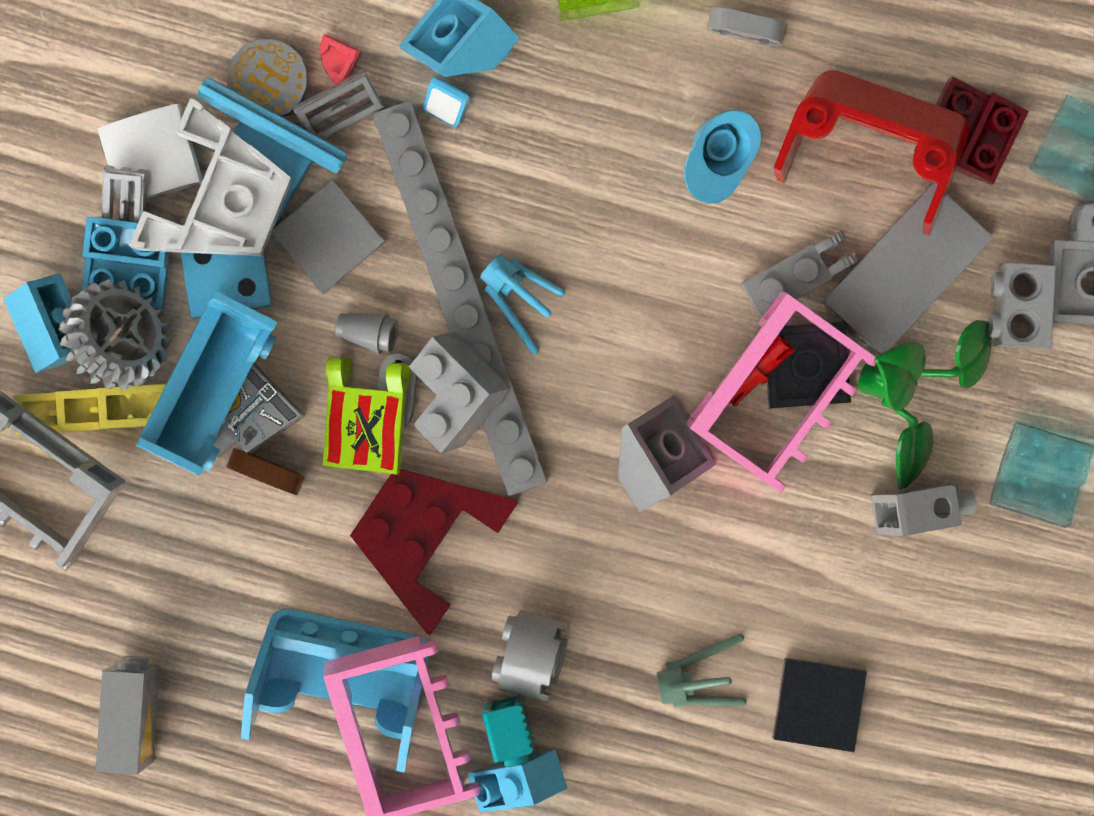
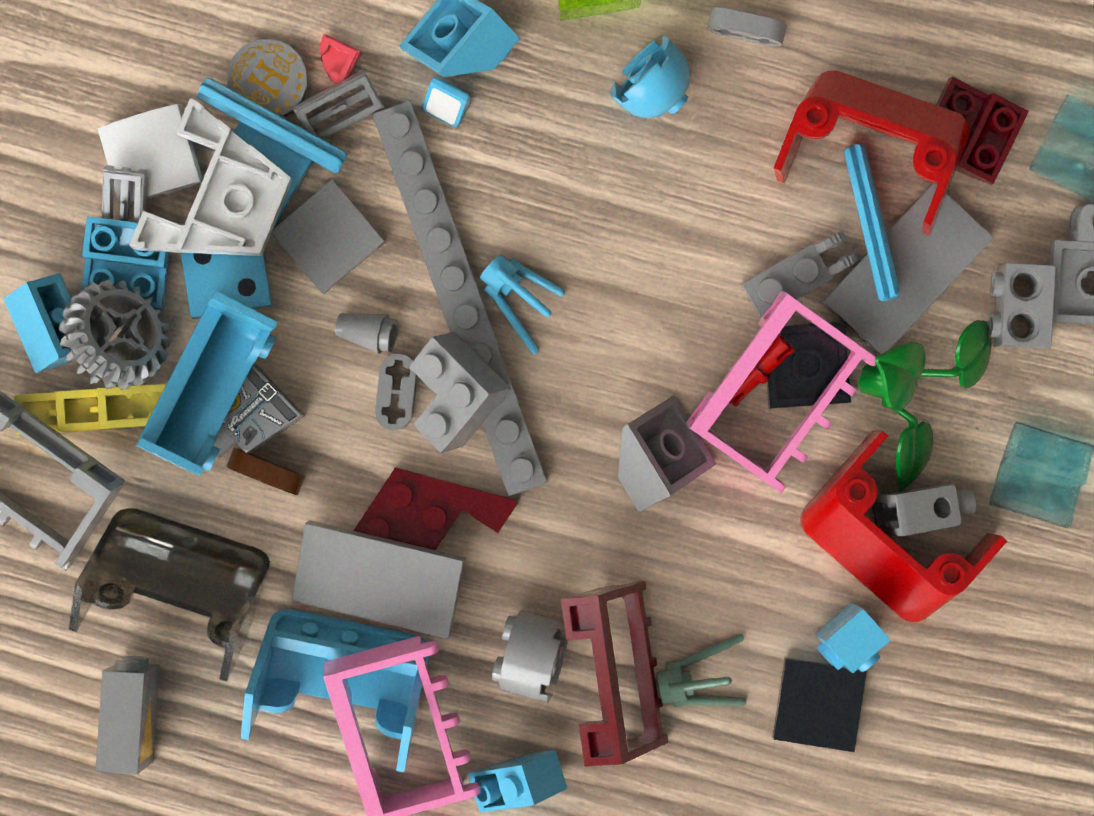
(179, 568): none -> clear smoke windscreen
(363, 423): lime flag -> none
(378, 579): none -> light grey tile
(508, 730): teal brick -> none
(588, 618): none -> dark red hinge
(654, 81): none -> medium azure cylinder
(721, 155): medium azure piece -> none
(842, 530): none -> red windscreen
(851, 640): none -> medium azure brick
(872, 222): none -> medium azure axle

